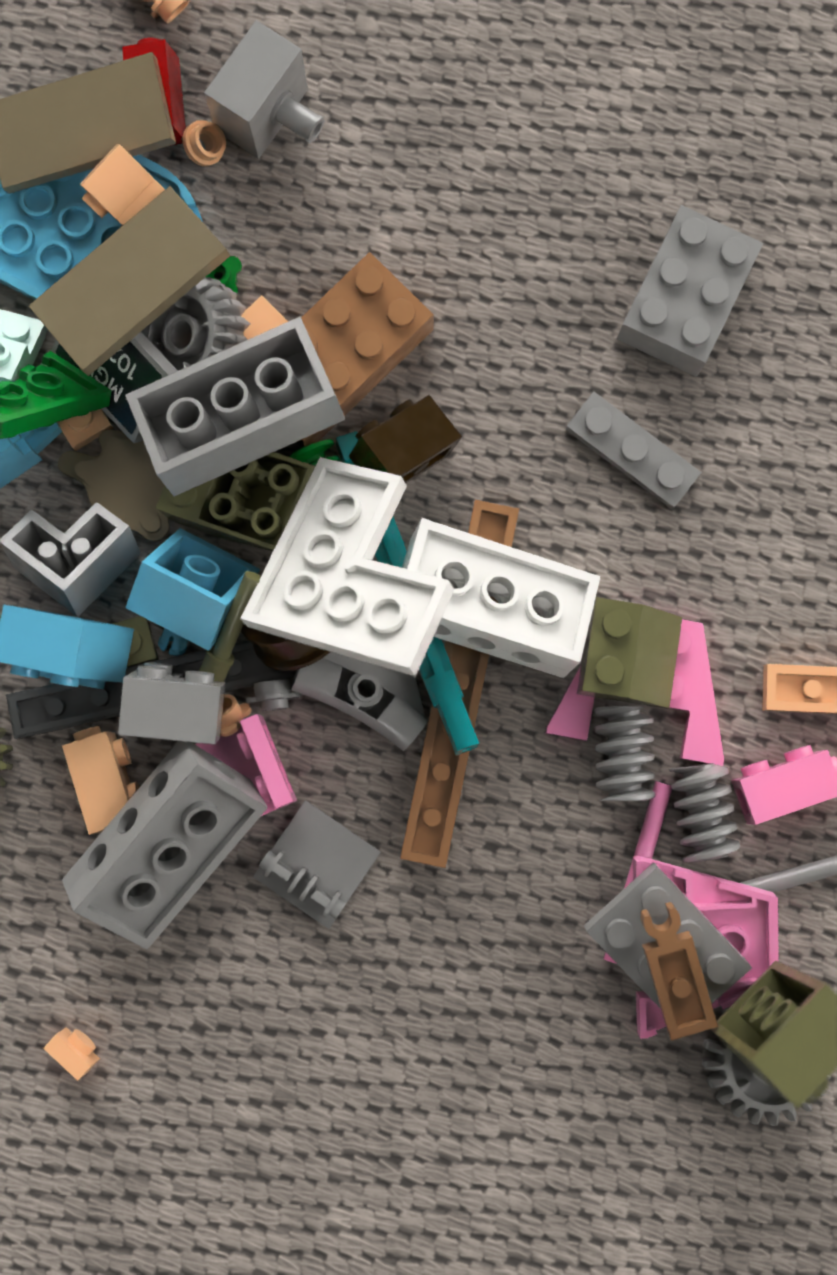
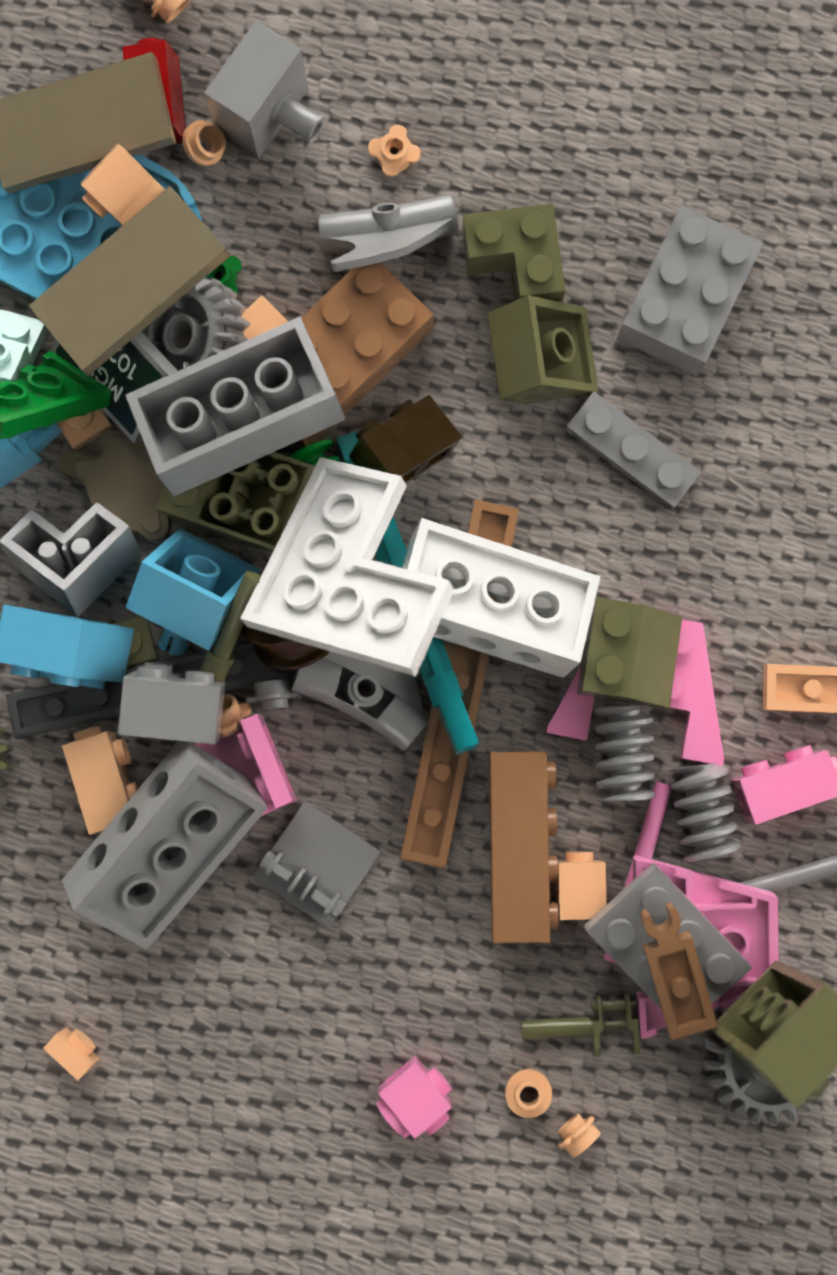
(385, 231): none -> light grey pin
(394, 163): none -> light nougat plate
(415, 1099): none -> bright pink brick
(519, 242): none -> olive brick
(521, 847): none -> medium nougat brick
(526, 1078): none -> light nougat plate
(542, 350): none -> olive slope
(578, 1135): none -> light nougat plate
(580, 886): none -> light nougat brick
(585, 1026): none -> olive piece

